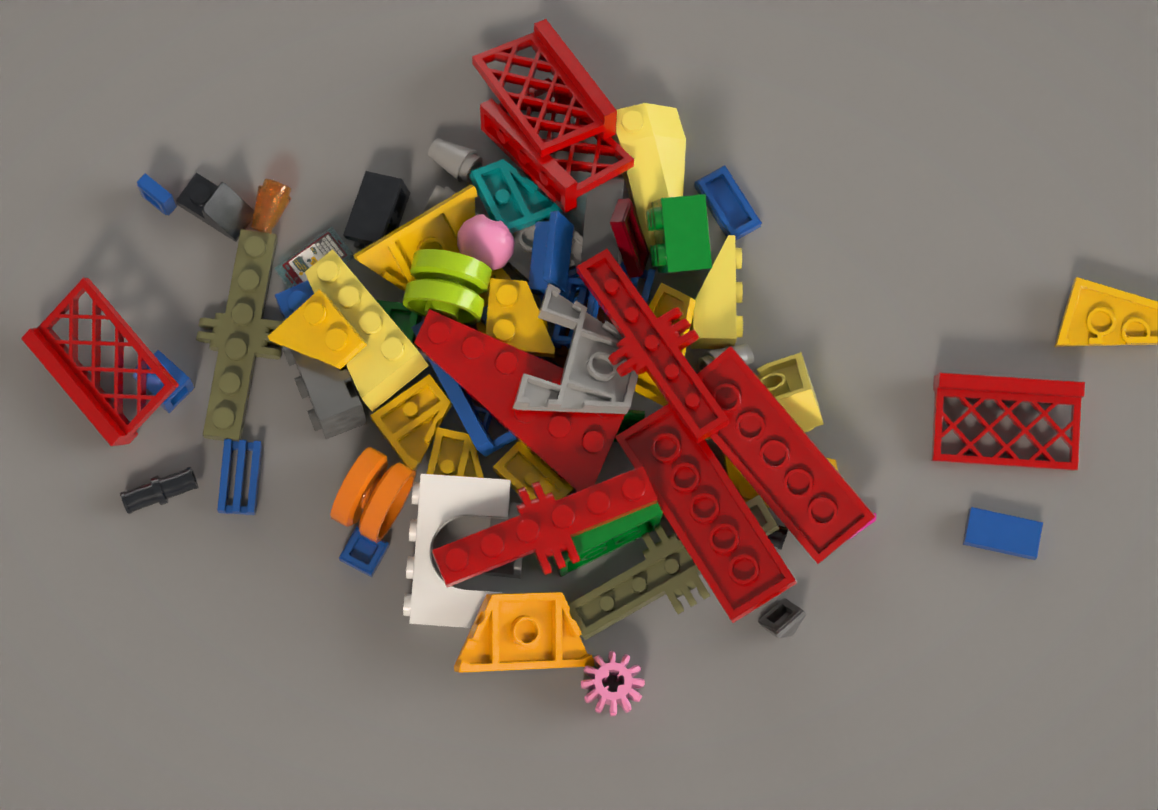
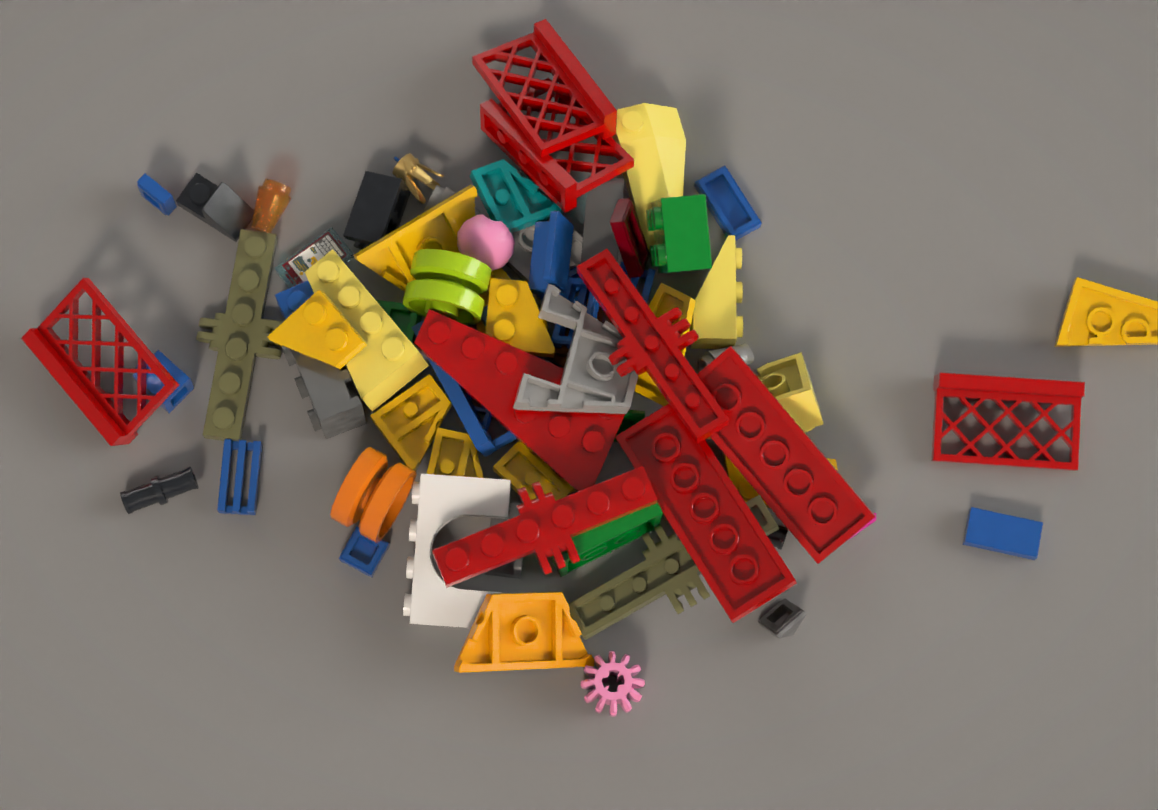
(409, 168): none -> pearl gold piece
(455, 159): light grey cone -> none

